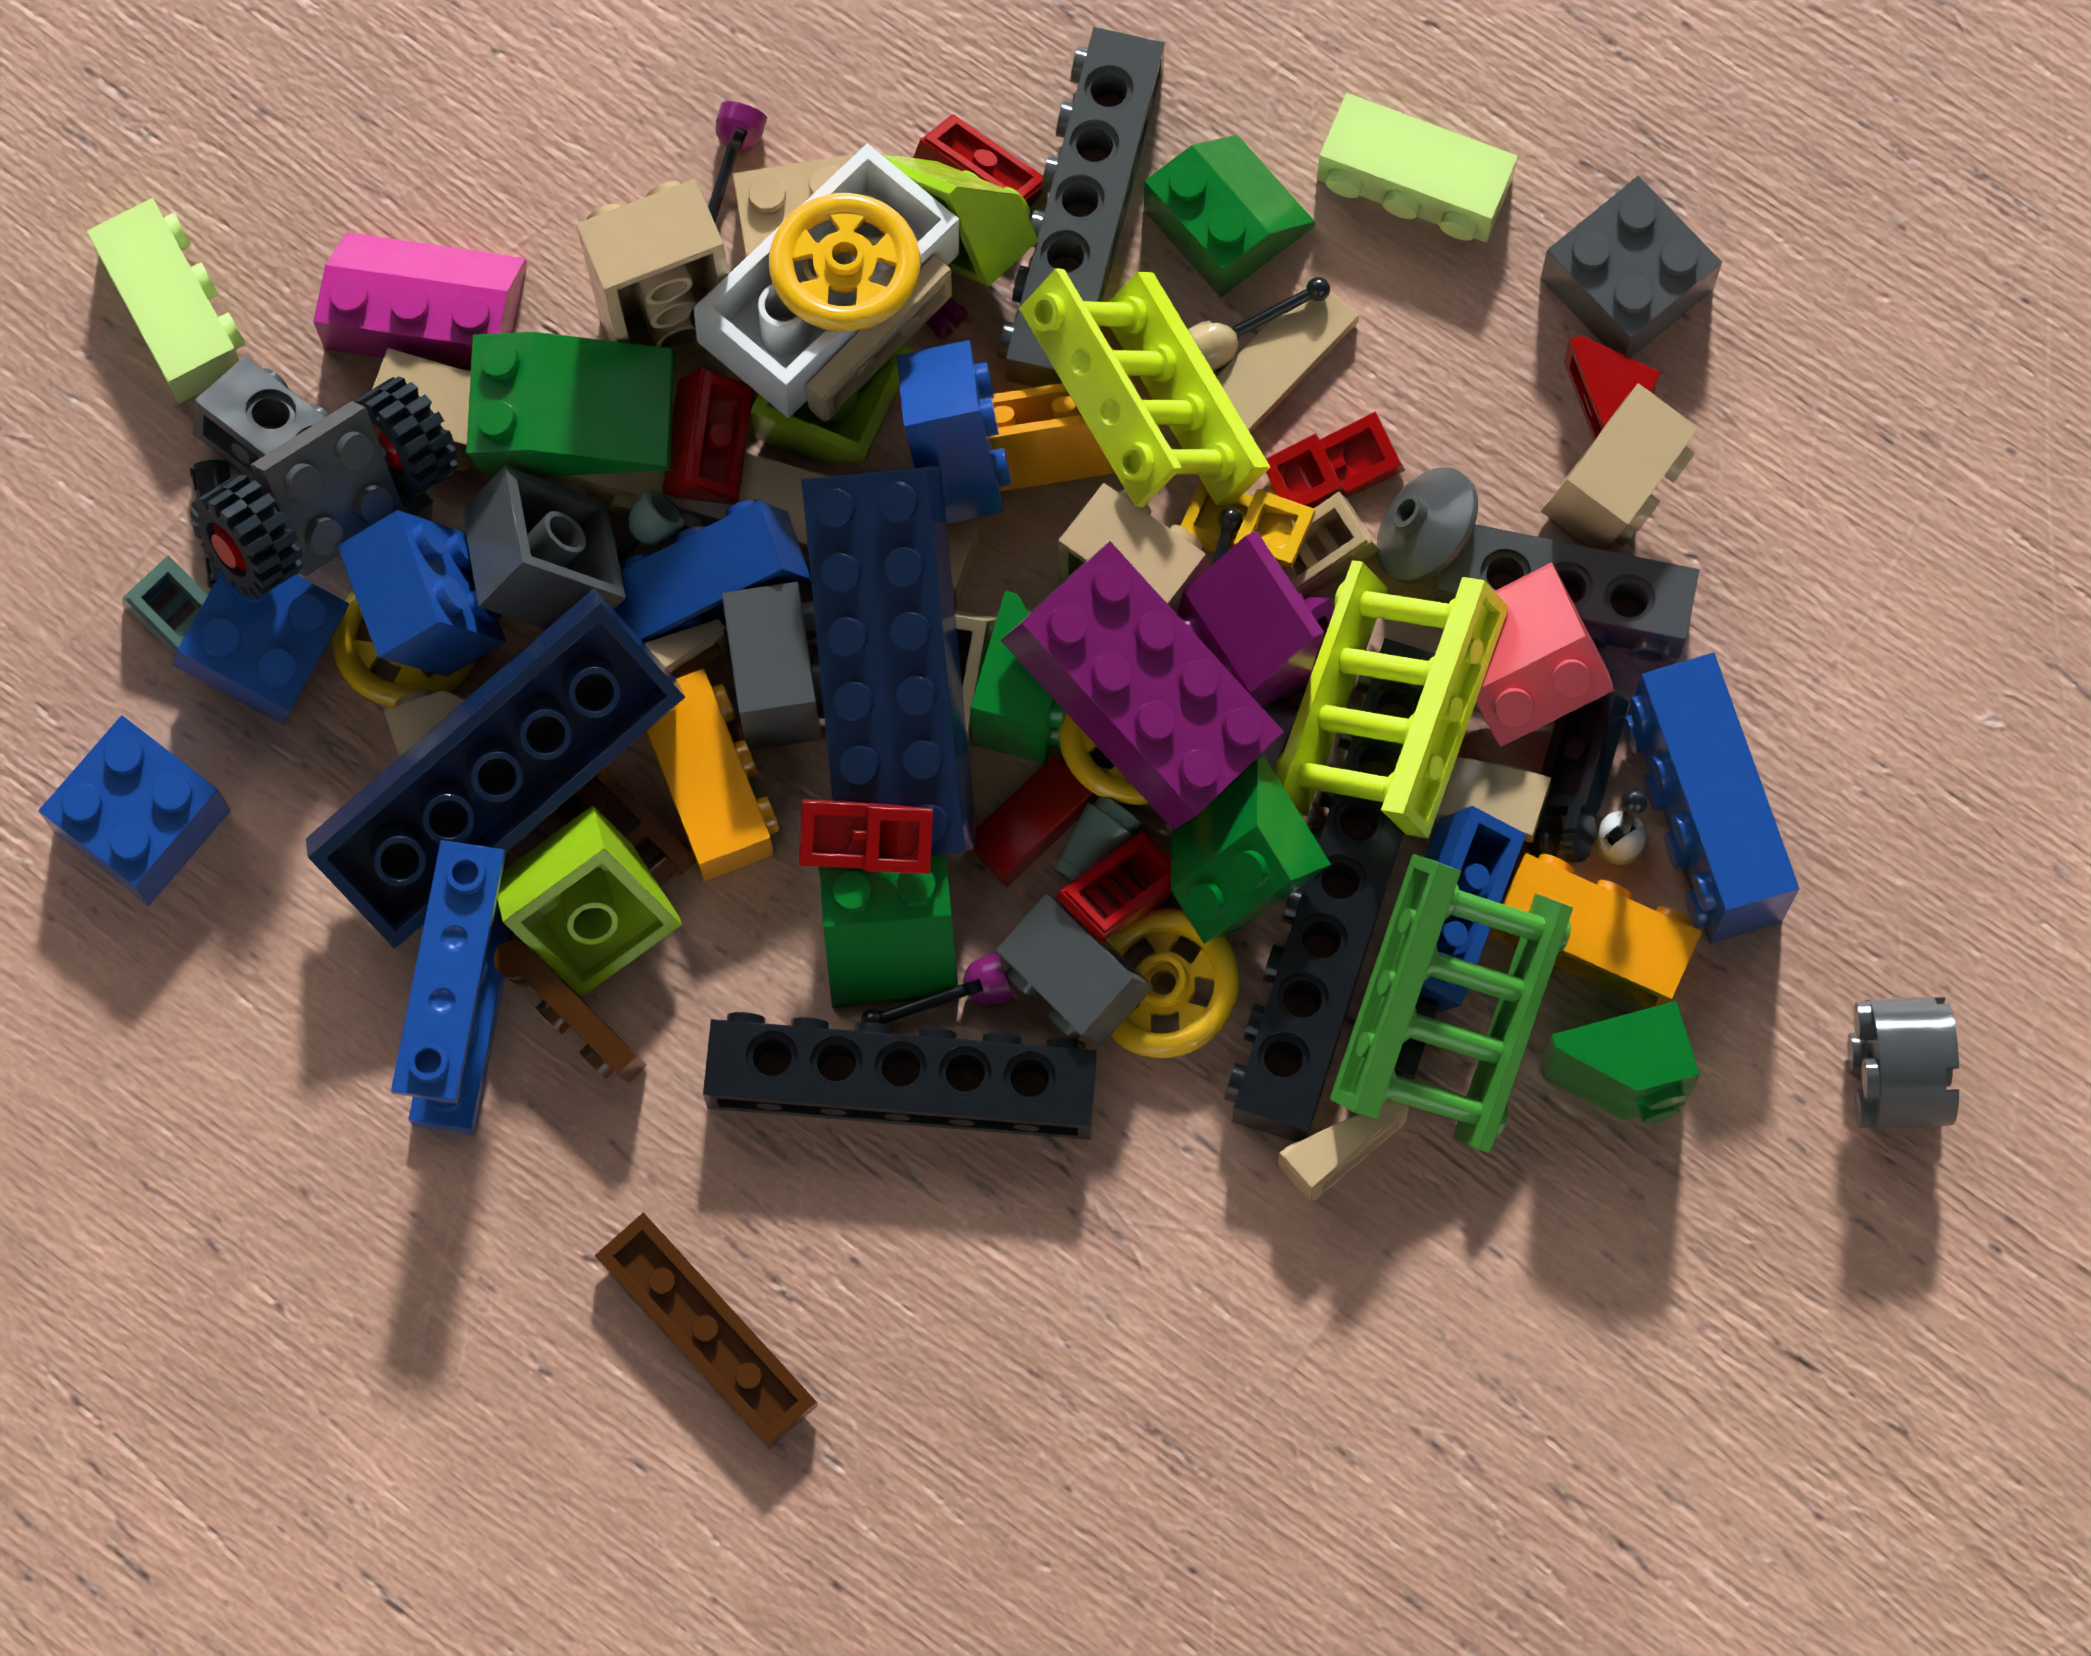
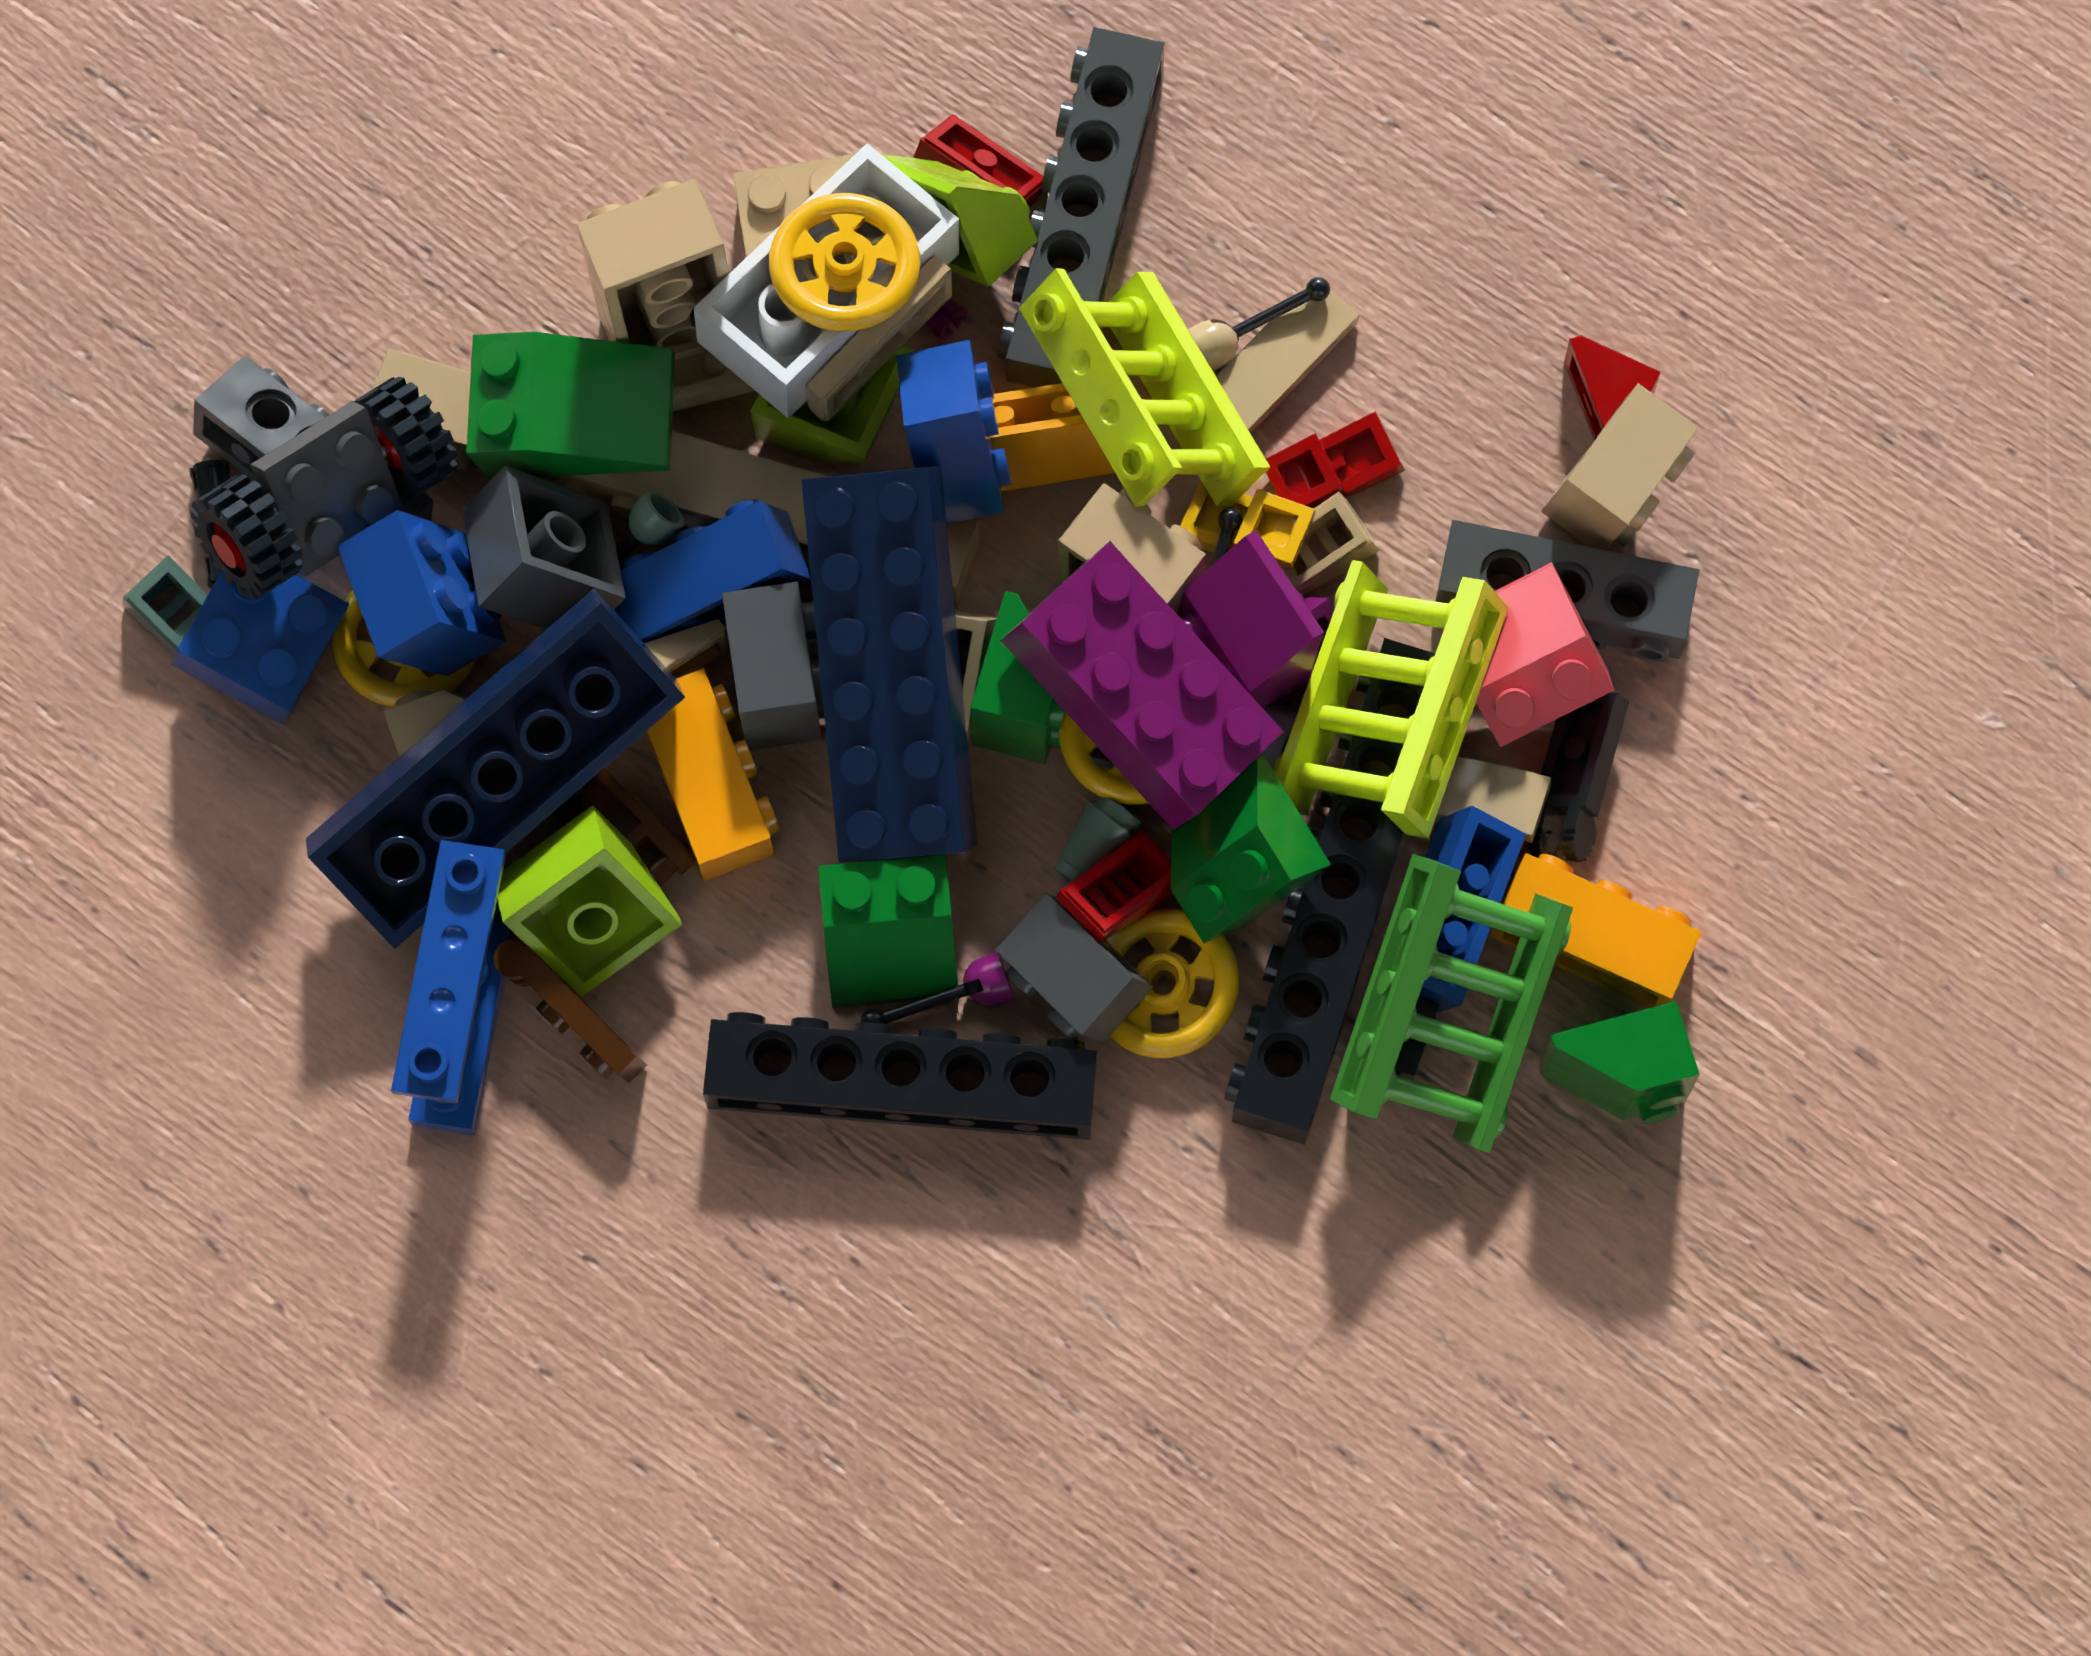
(135, 810): blue brick -> none
(168, 298): yellowish green brick -> none
(415, 298): dark pink slope -> none
(706, 1330): reddish brown plate -> none
(708, 438): red slope -> none
(738, 130): magenta hinge -> none
(865, 836): red slope -> none
(1031, 820): red slope -> none
(1224, 210): green slope -> none
(1333, 1152): tan slope -> none
(1416, 169): yellowish green brick -> none
(1427, 525): dark grey dish -> none
(1624, 829): white hinge -> none
(1630, 269): dark grey brick -> none
(1710, 799): blue brick -> none
(1905, 1062): dark grey brick -> none

